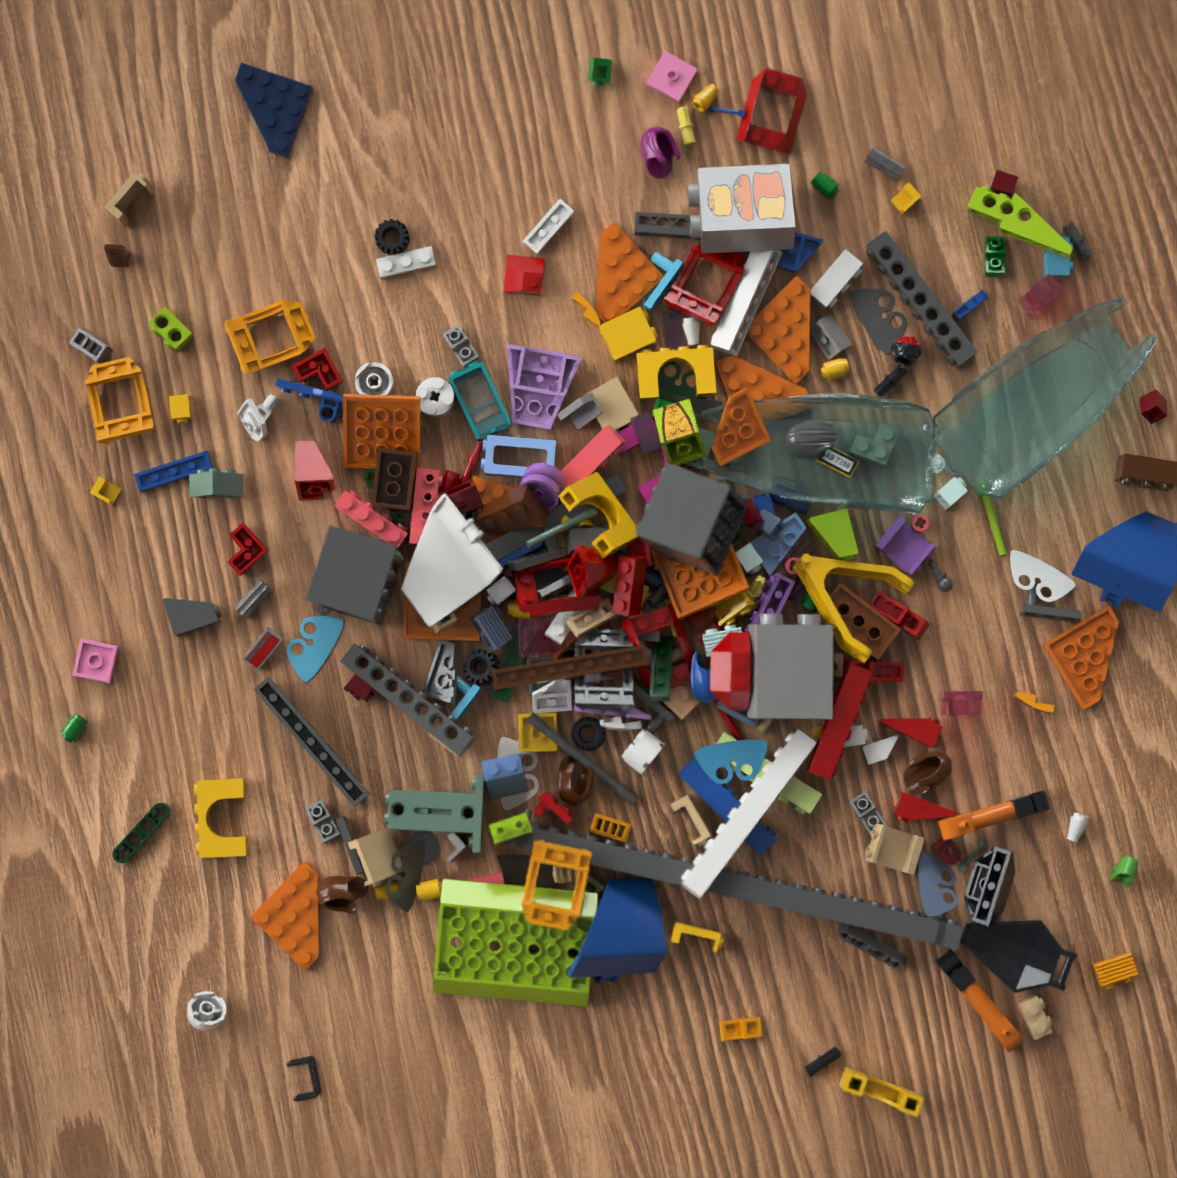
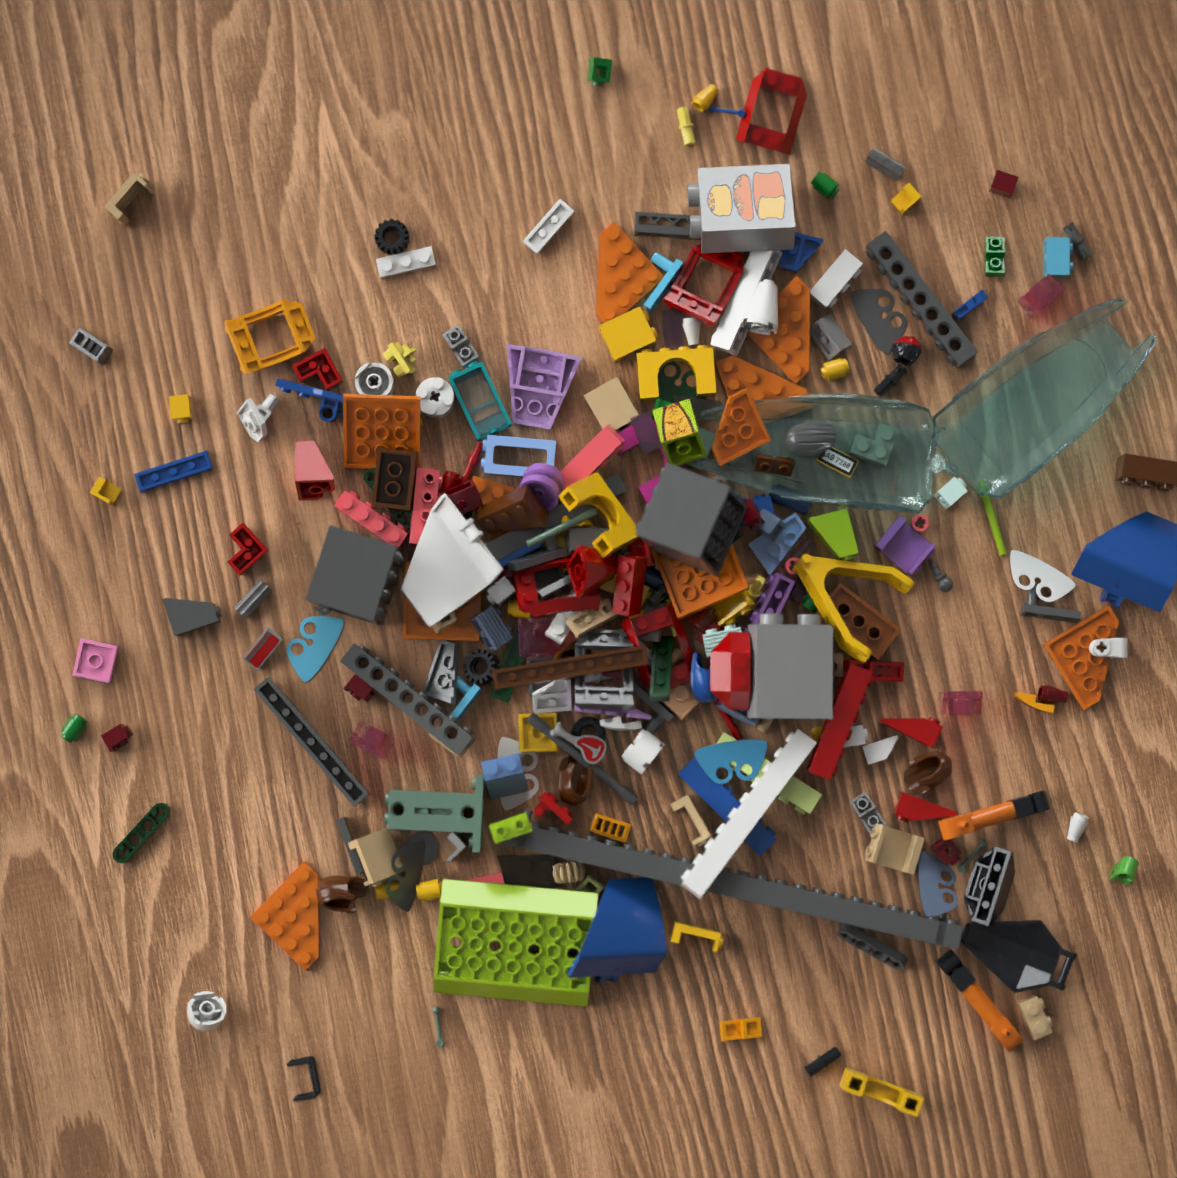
(117, 255): reddish brown slope -> none
(117, 736): none -> dark red brick
(125, 426): light orange wedge -> none
(174, 326): lime brick -> none
(210, 843): yellow arch -> none
(215, 484): sand green brick -> none
(275, 105): dark blue plate -> none
(323, 821): light grey slope -> none
(371, 740): none -> clear pink panel
(404, 357): none -> light yellow hips
(440, 1042): none -> sand green hinge
(524, 275): red slope -> none
(558, 856): light orange wedge -> none
(582, 410): light grey panel -> none
(590, 314): light orange slope -> none
(591, 746): none -> light grey piece
(658, 151): magenta hair -> none
(671, 76): bright pink plate -> none
(749, 559): light aqua brick -> none
(762, 310): none -> white cone
(778, 465): none -> reddish brown hinge
(899, 615): red slope -> none
(1034, 231): lime brick -> none
(1050, 694): none -> dark red cone
(1111, 648): none -> white piece
(1115, 970): light orange brick -> none
(1153, 406): dark red panel -> none

